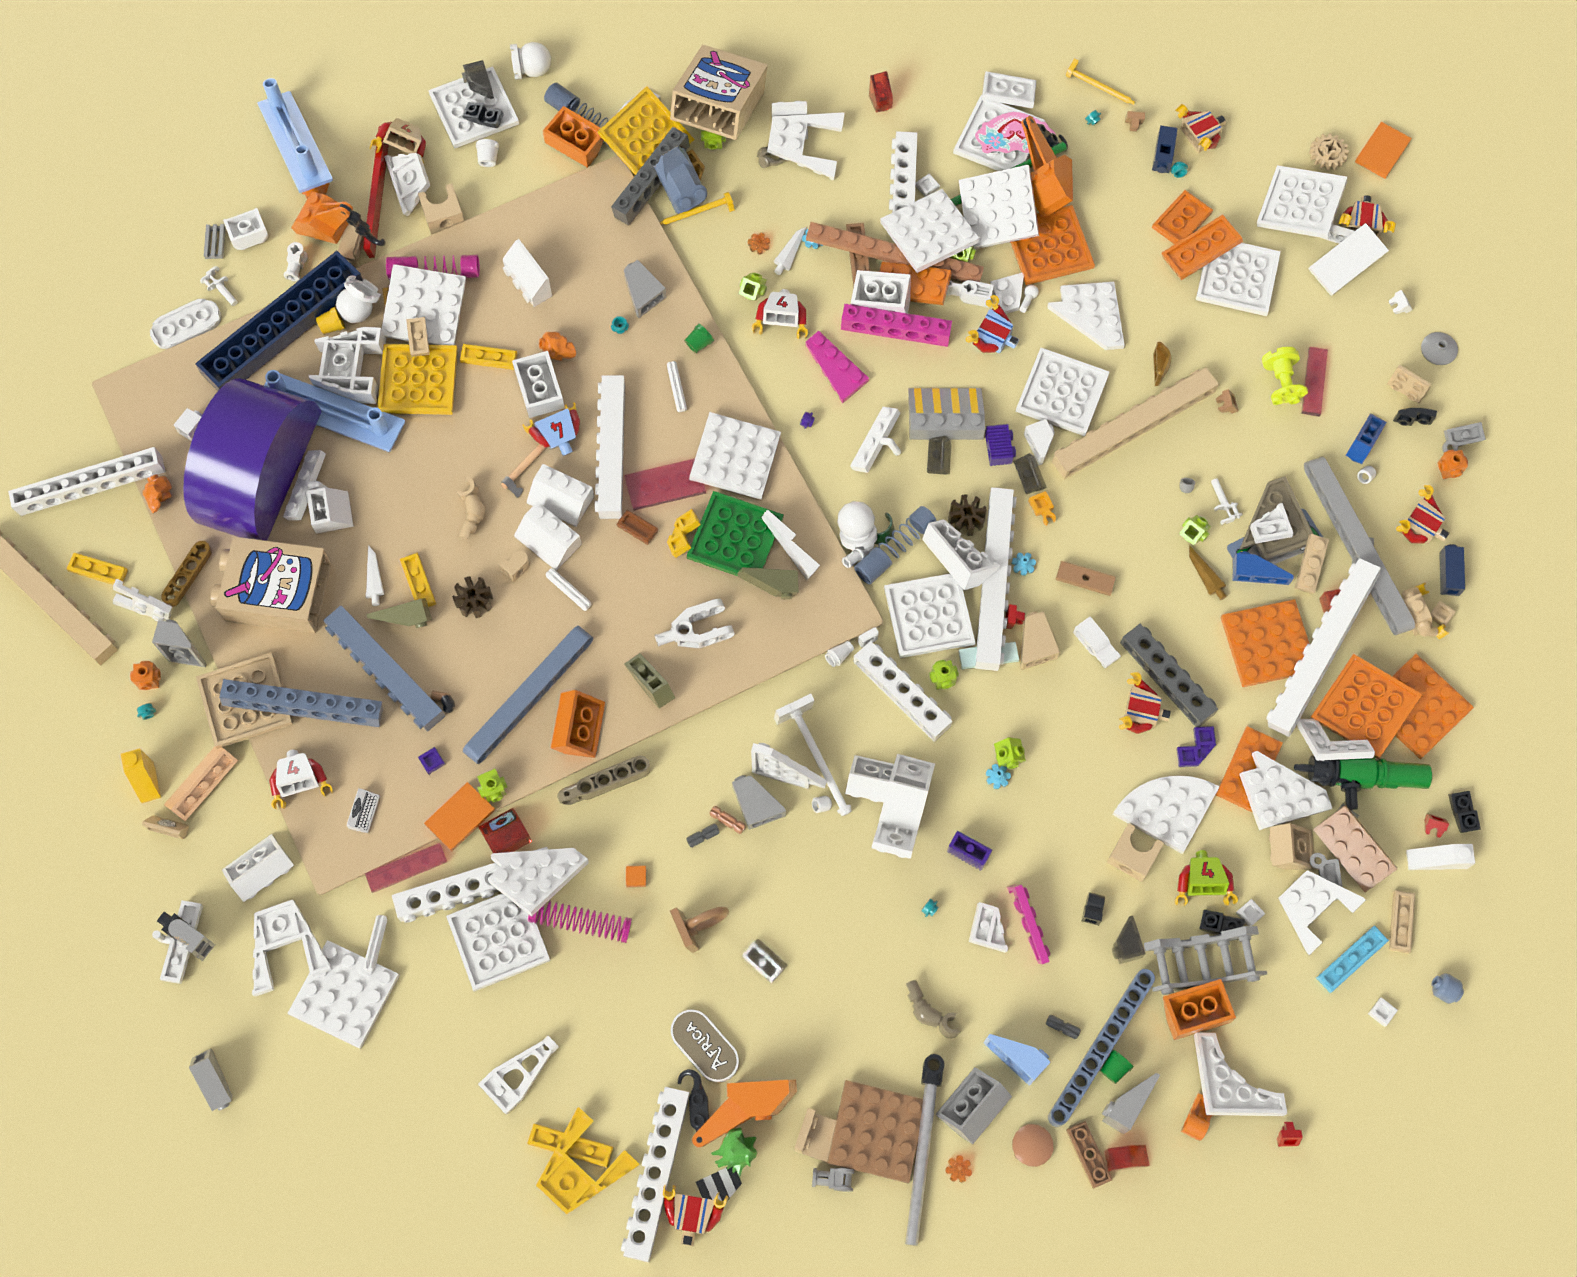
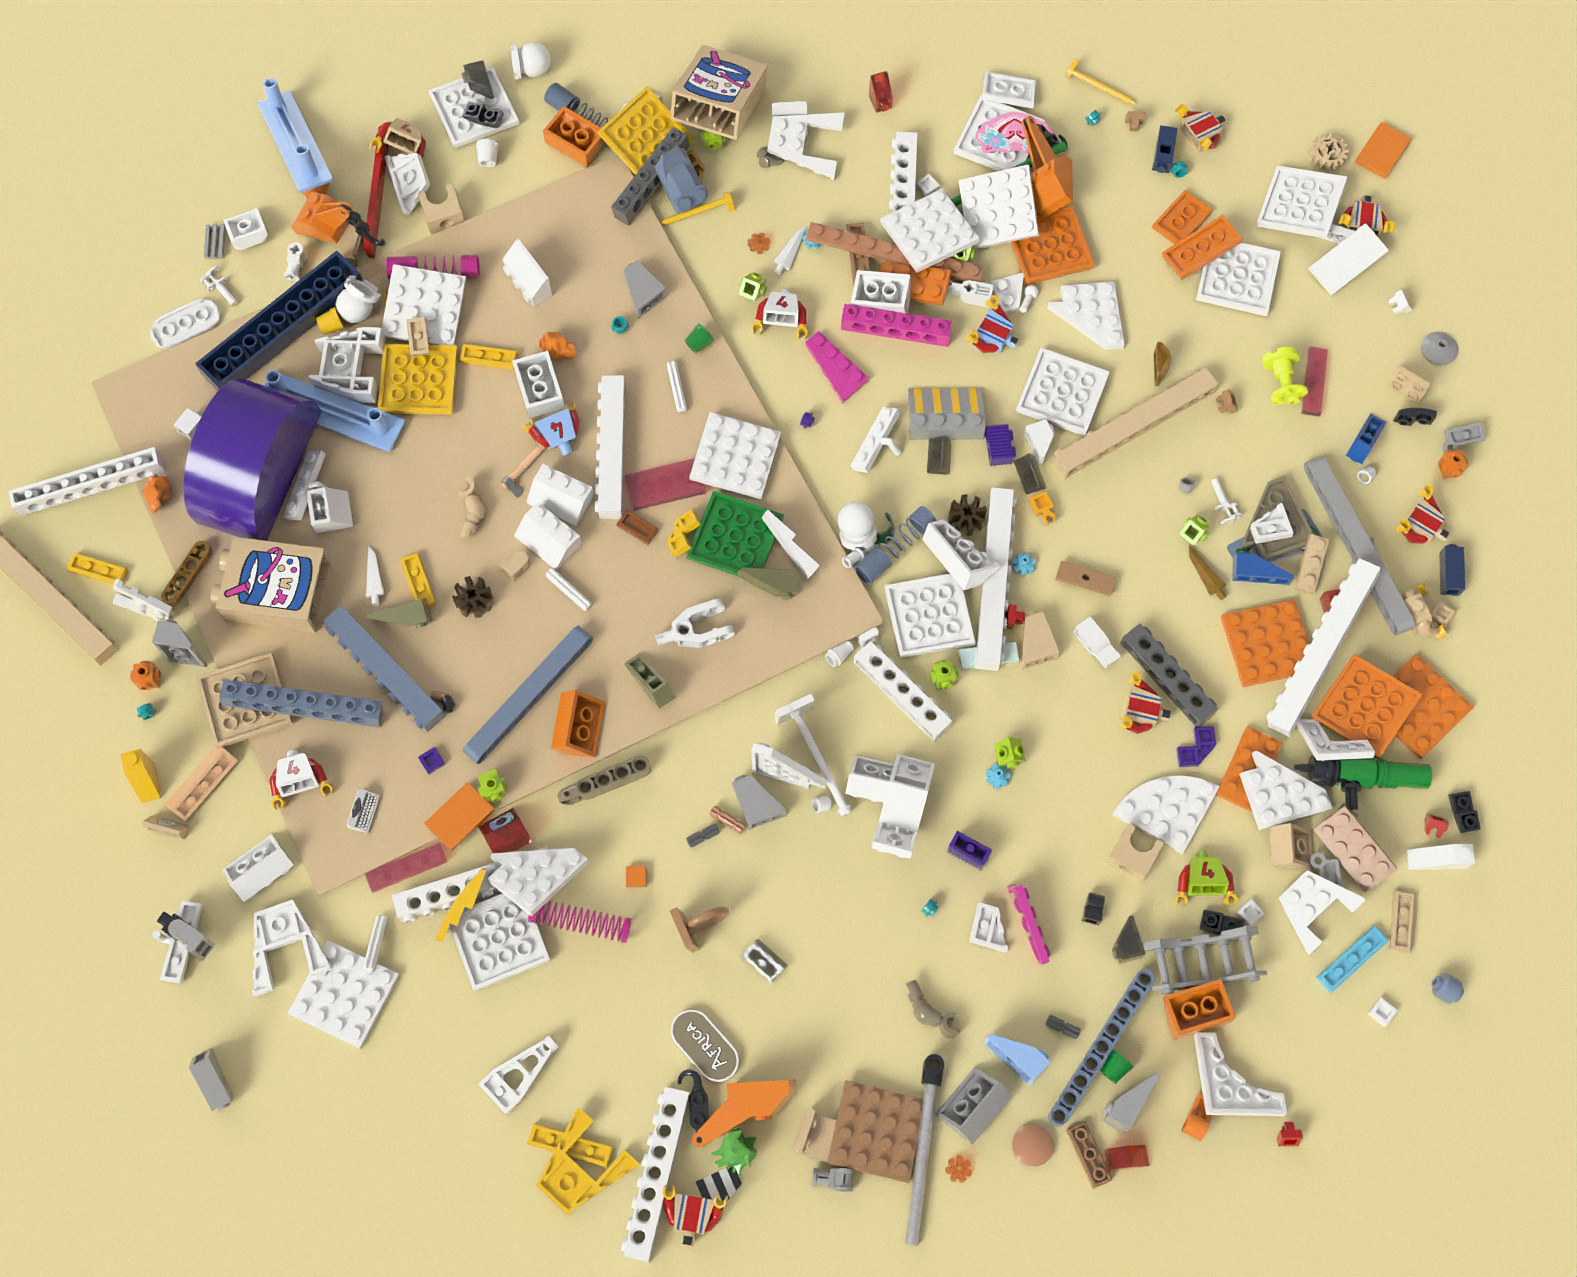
(465, 899): none -> yellow slope

